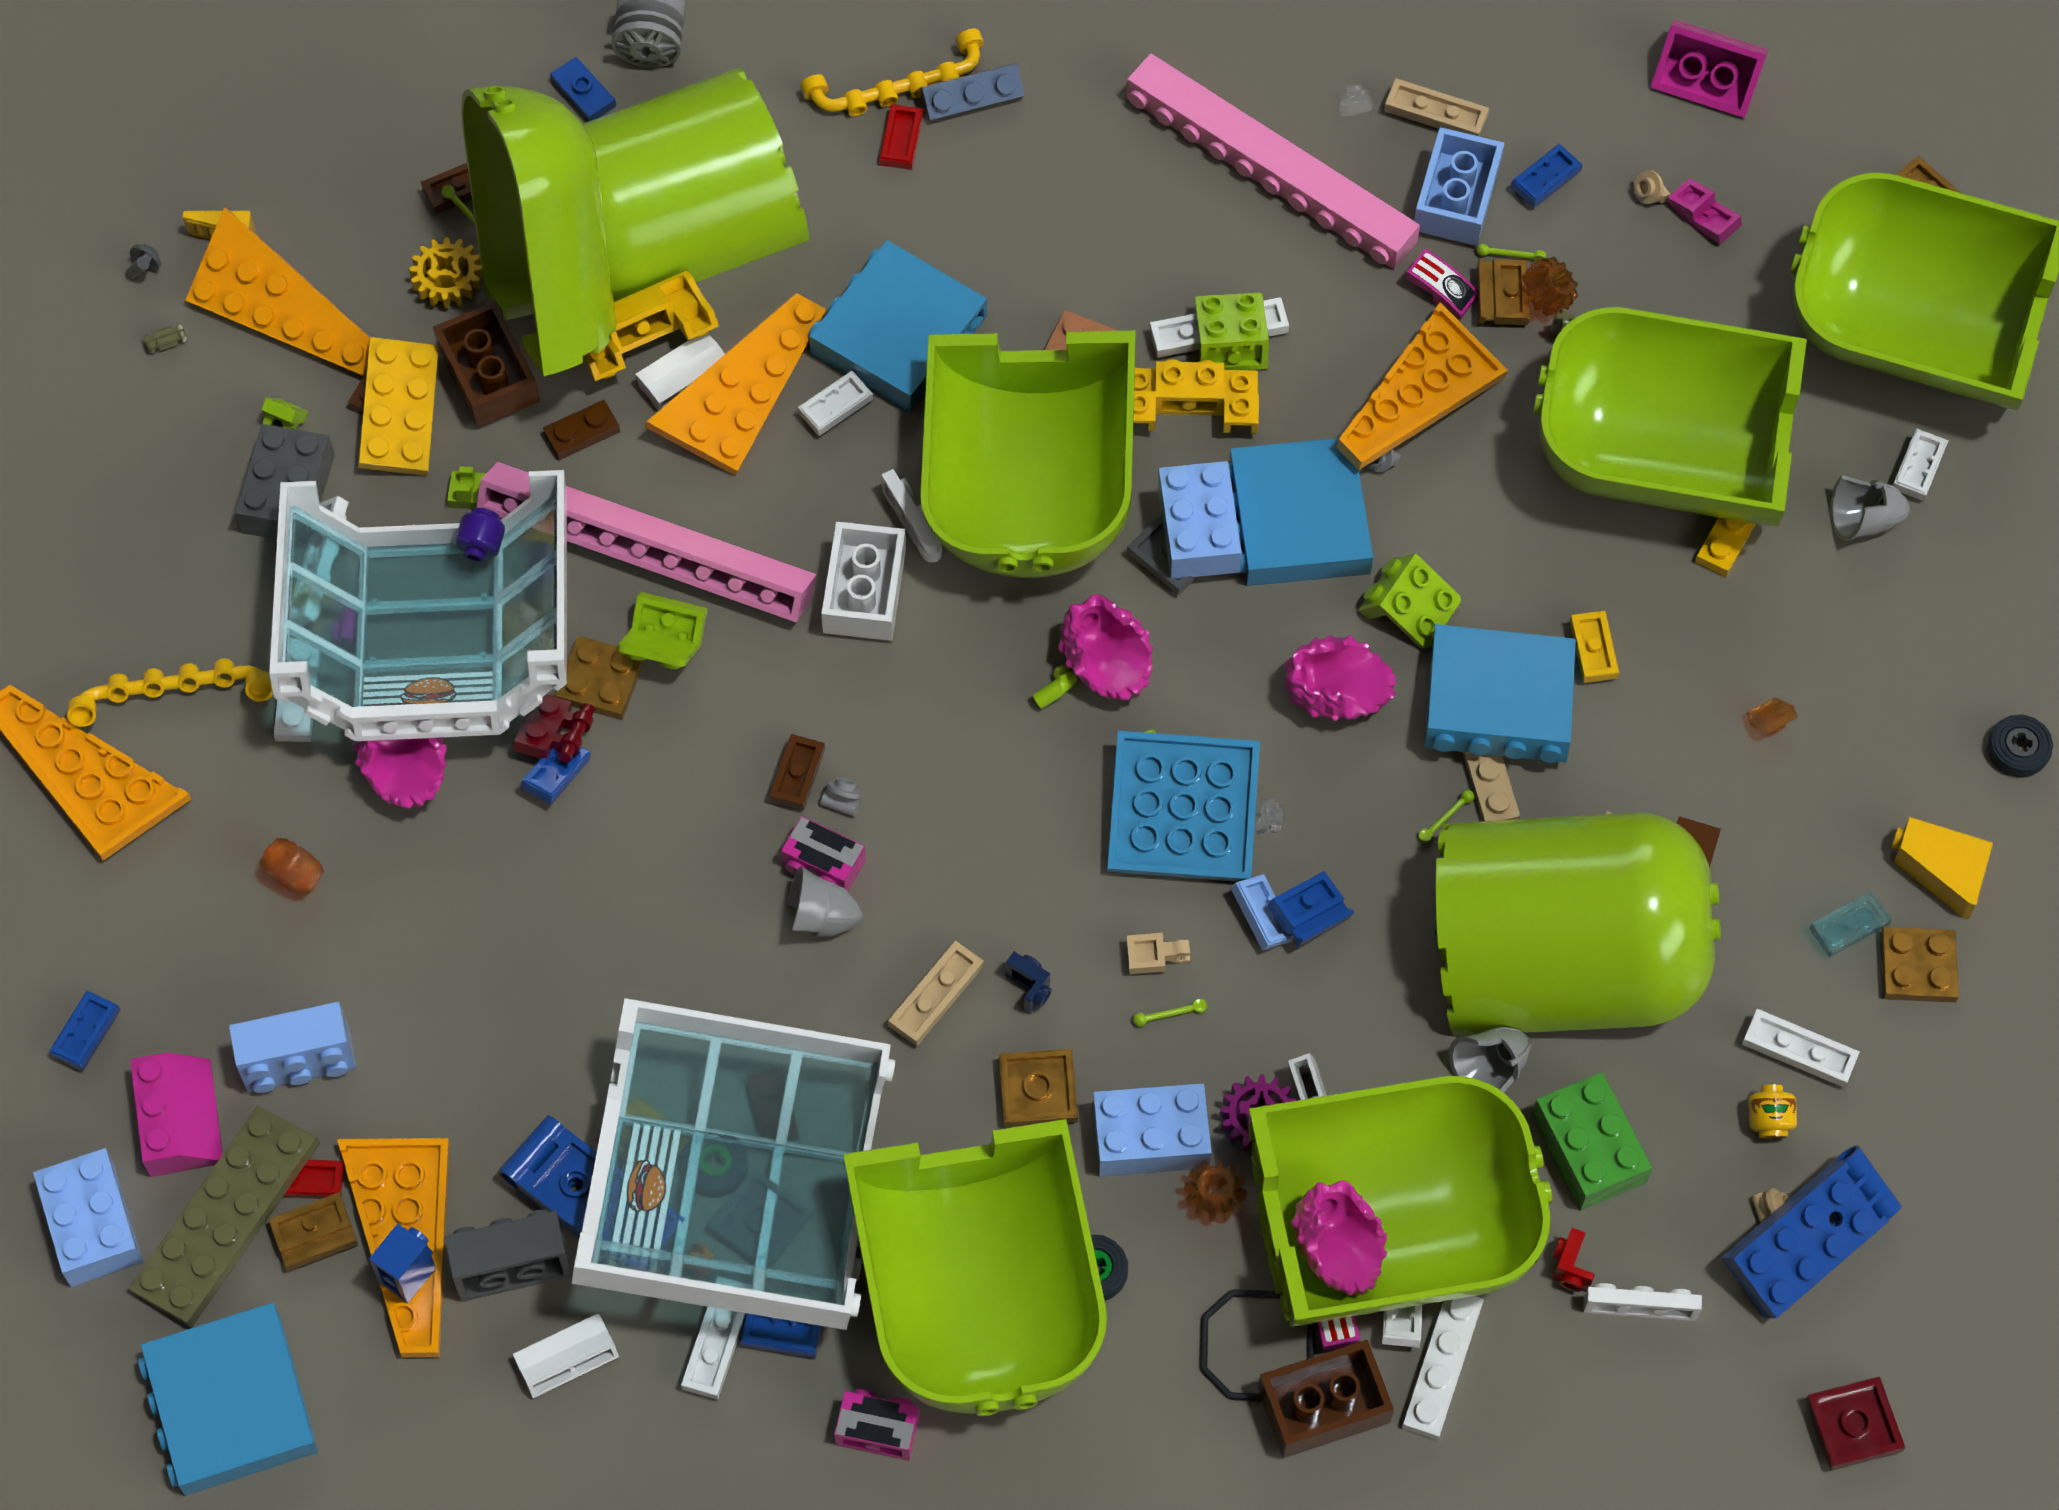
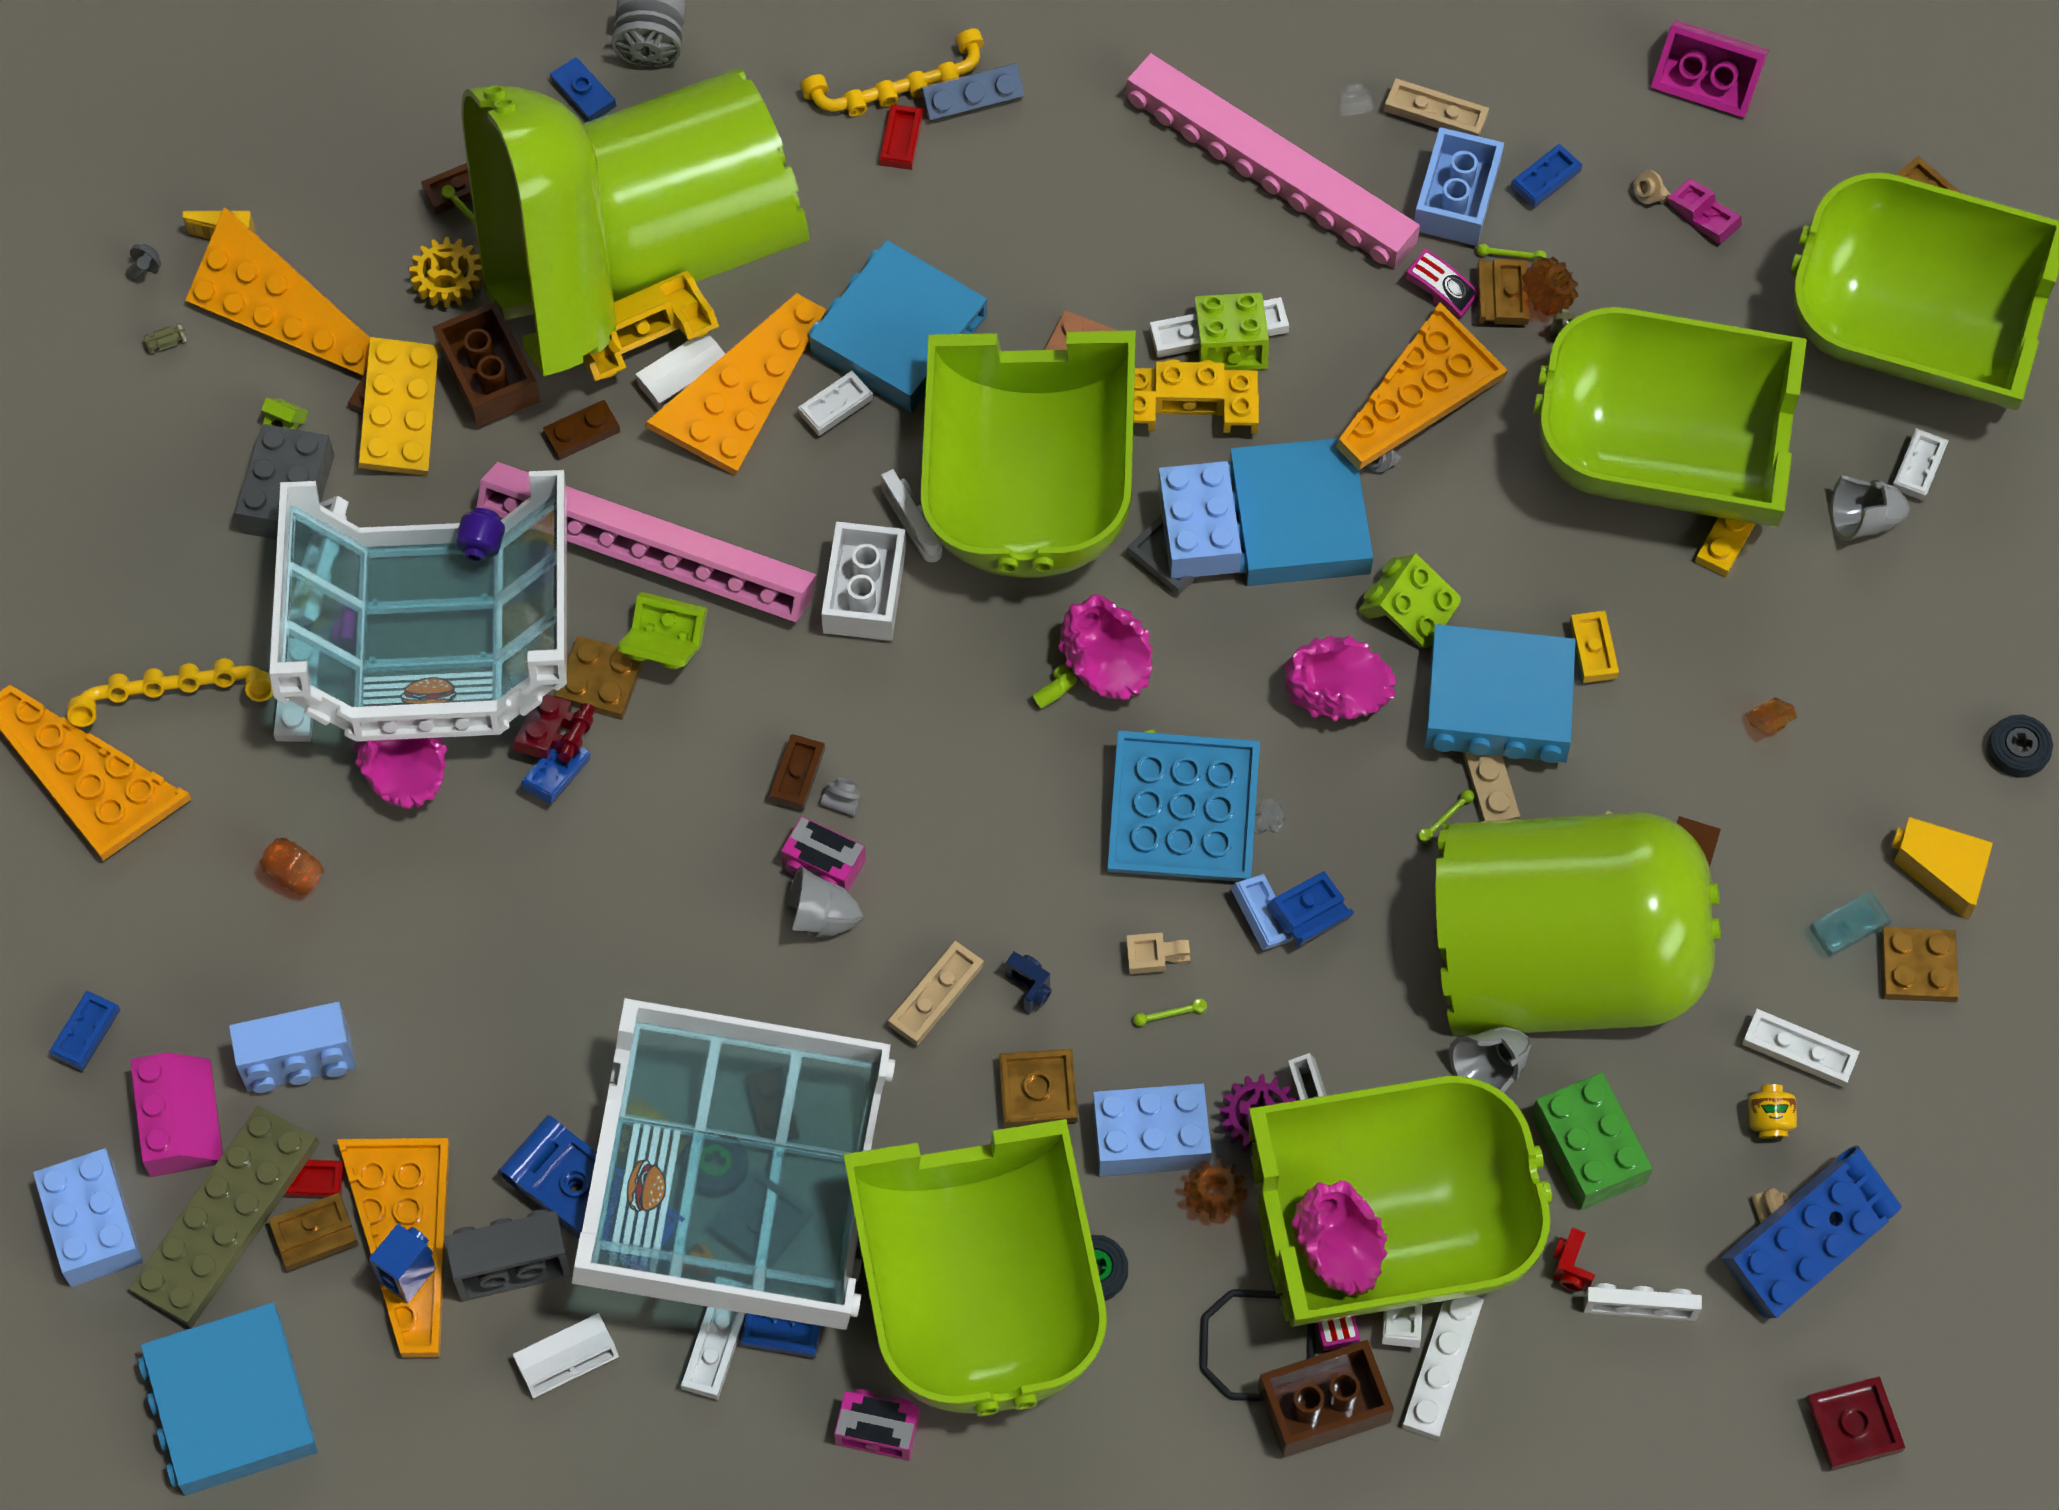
(464, 488): lime tile -> none

